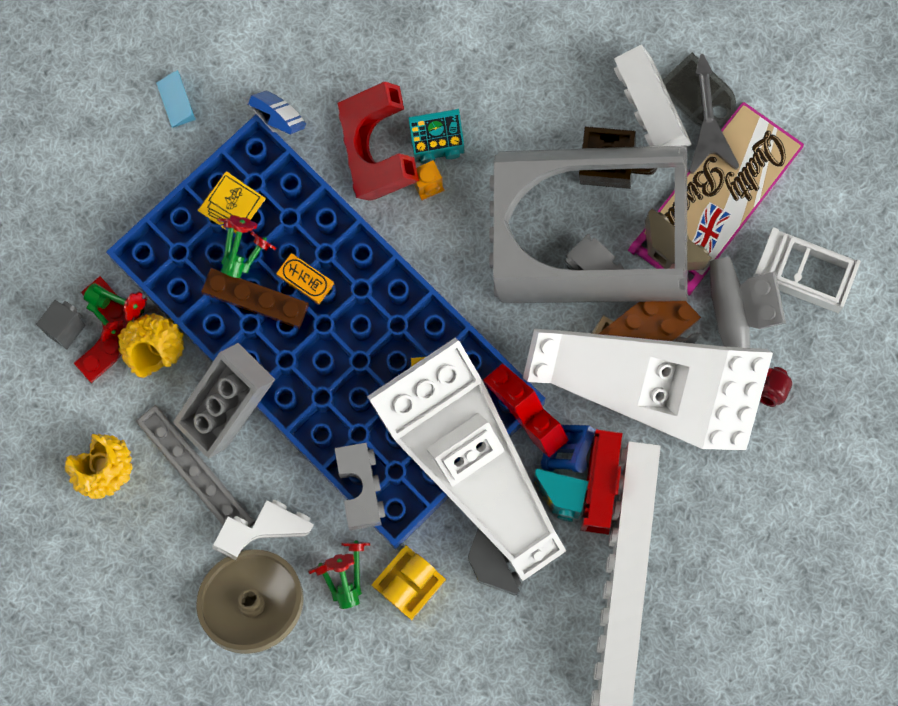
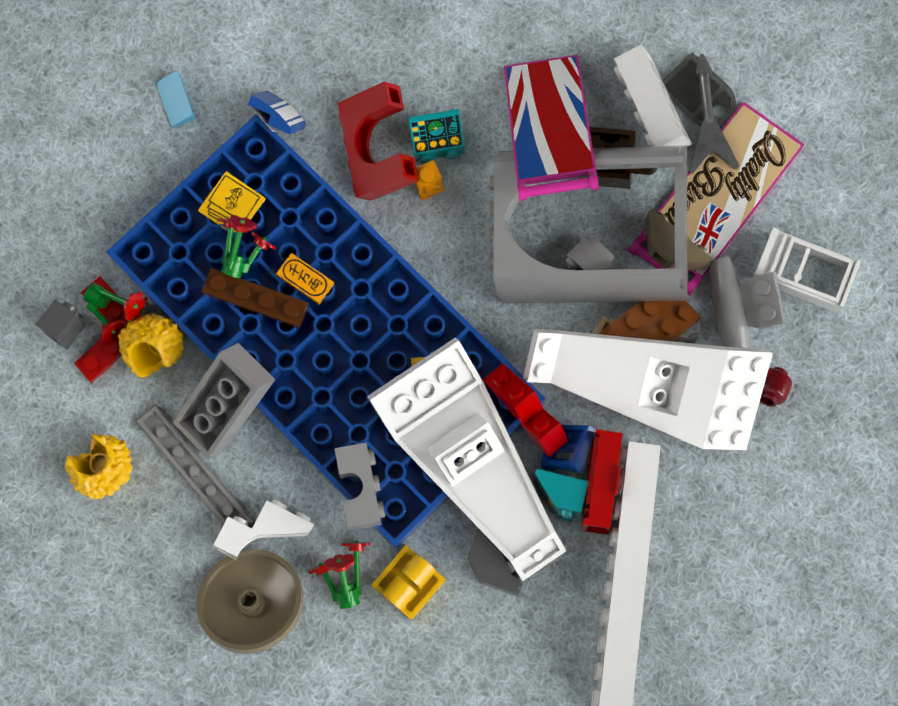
(549, 126): none -> flag

